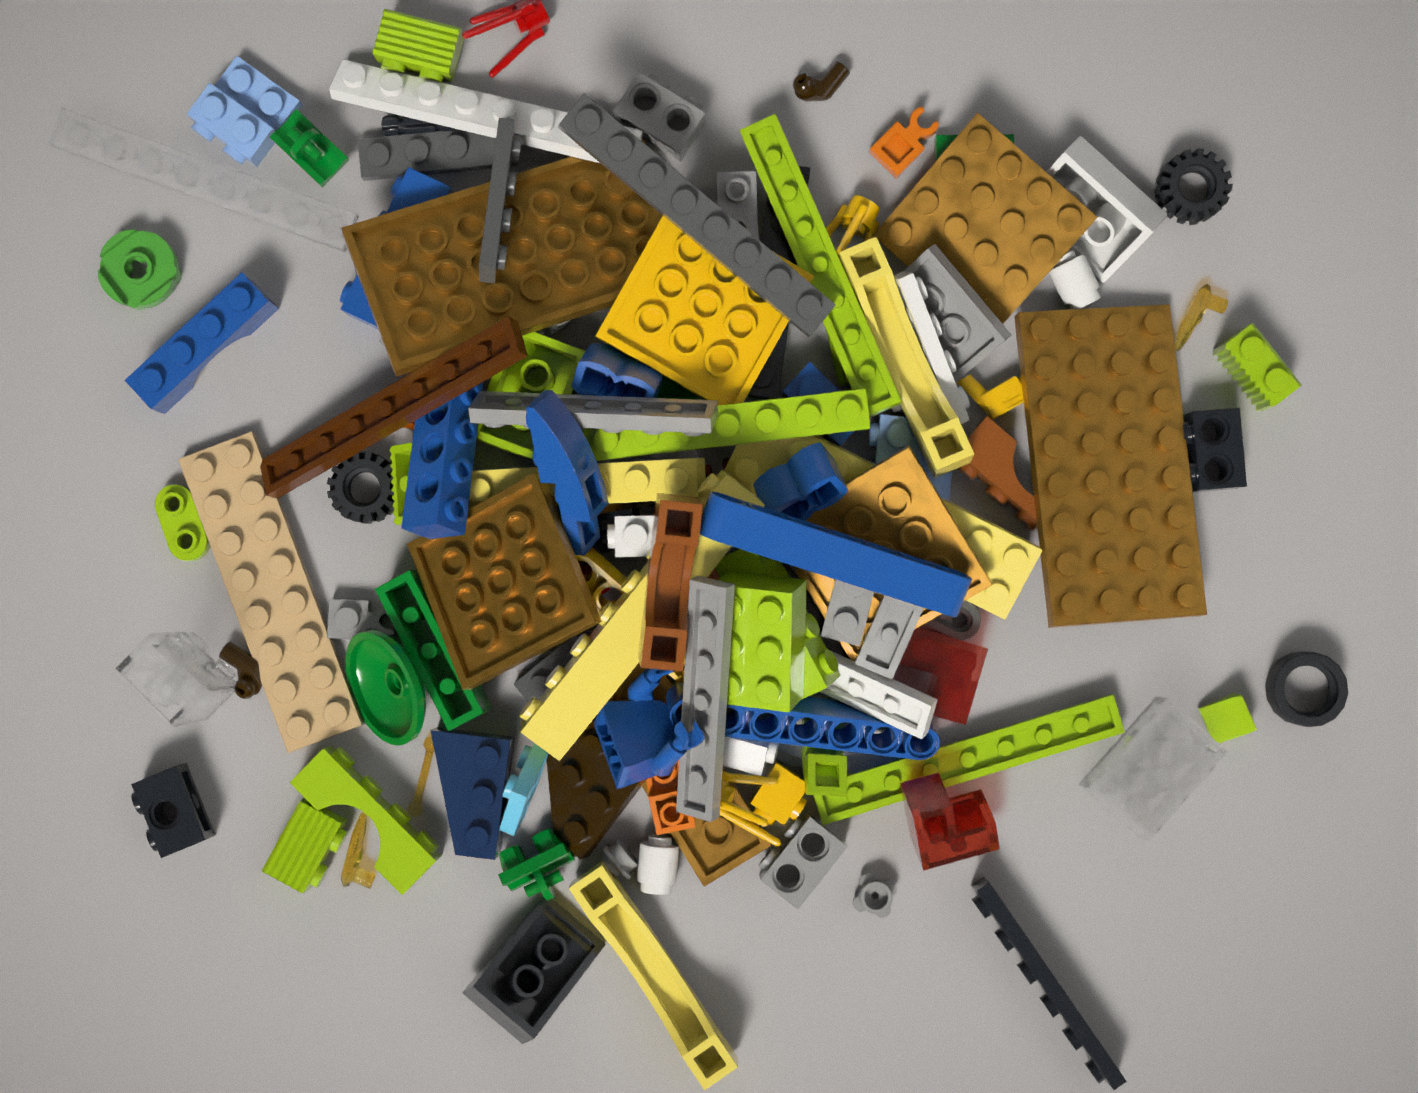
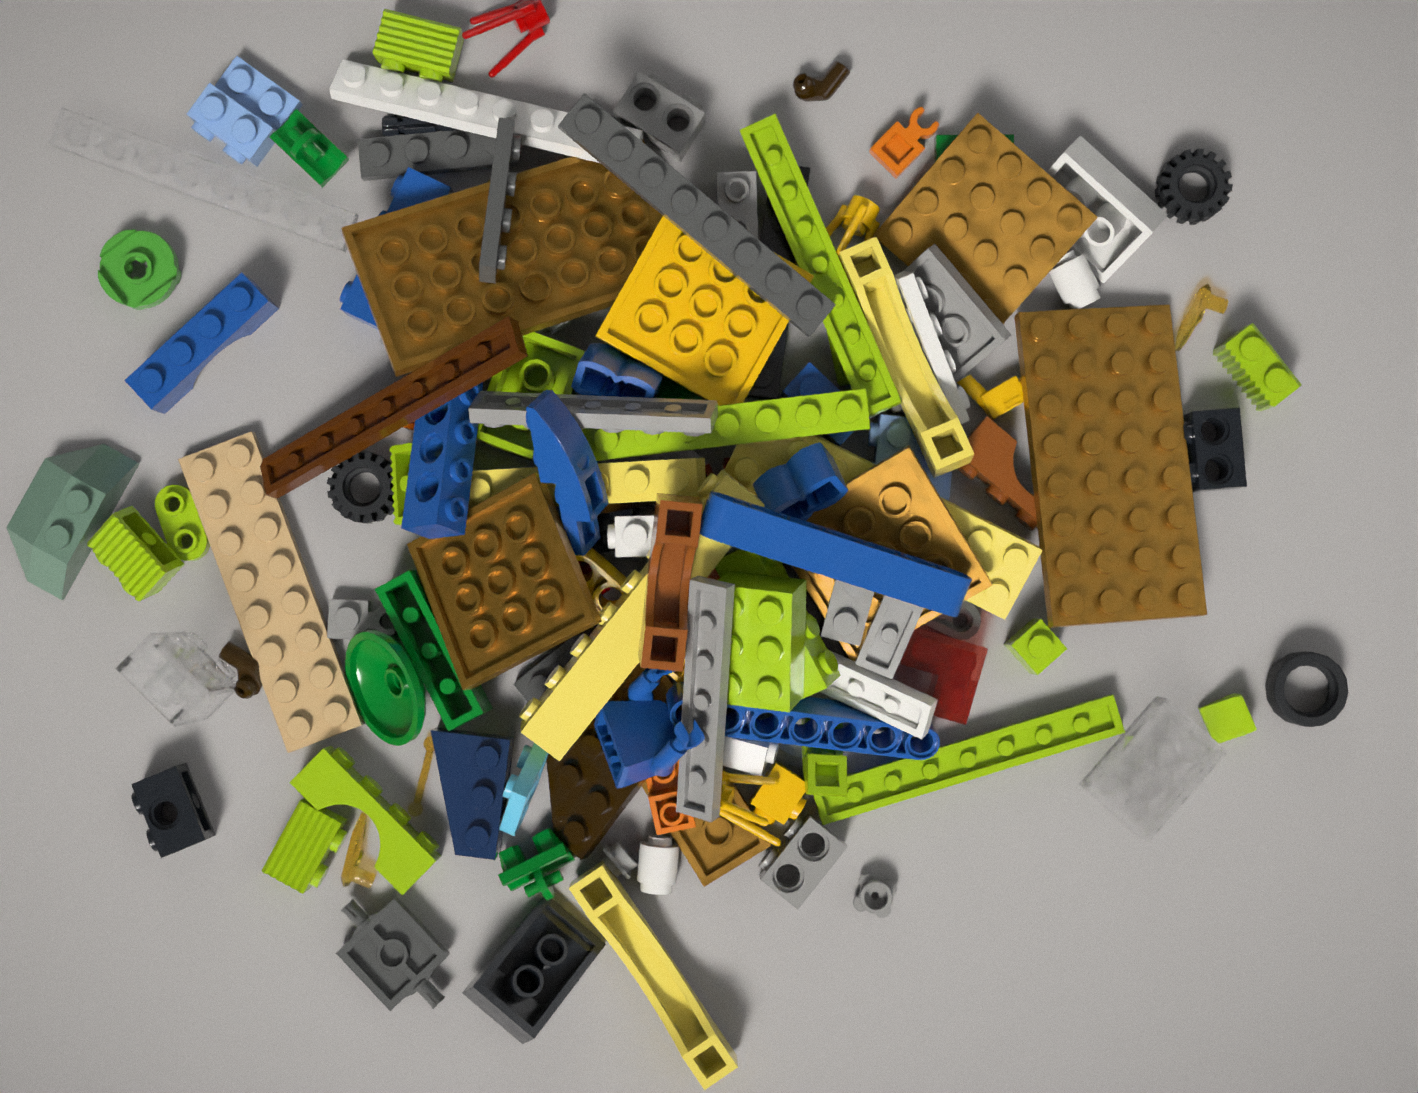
(64, 510): none -> sand green wedge
(135, 553): none -> lime brick
(393, 953): none -> dark grey plate
(947, 827): clear red brick -> none
(1035, 646): none -> lime brick
(1055, 997): black plate -> none

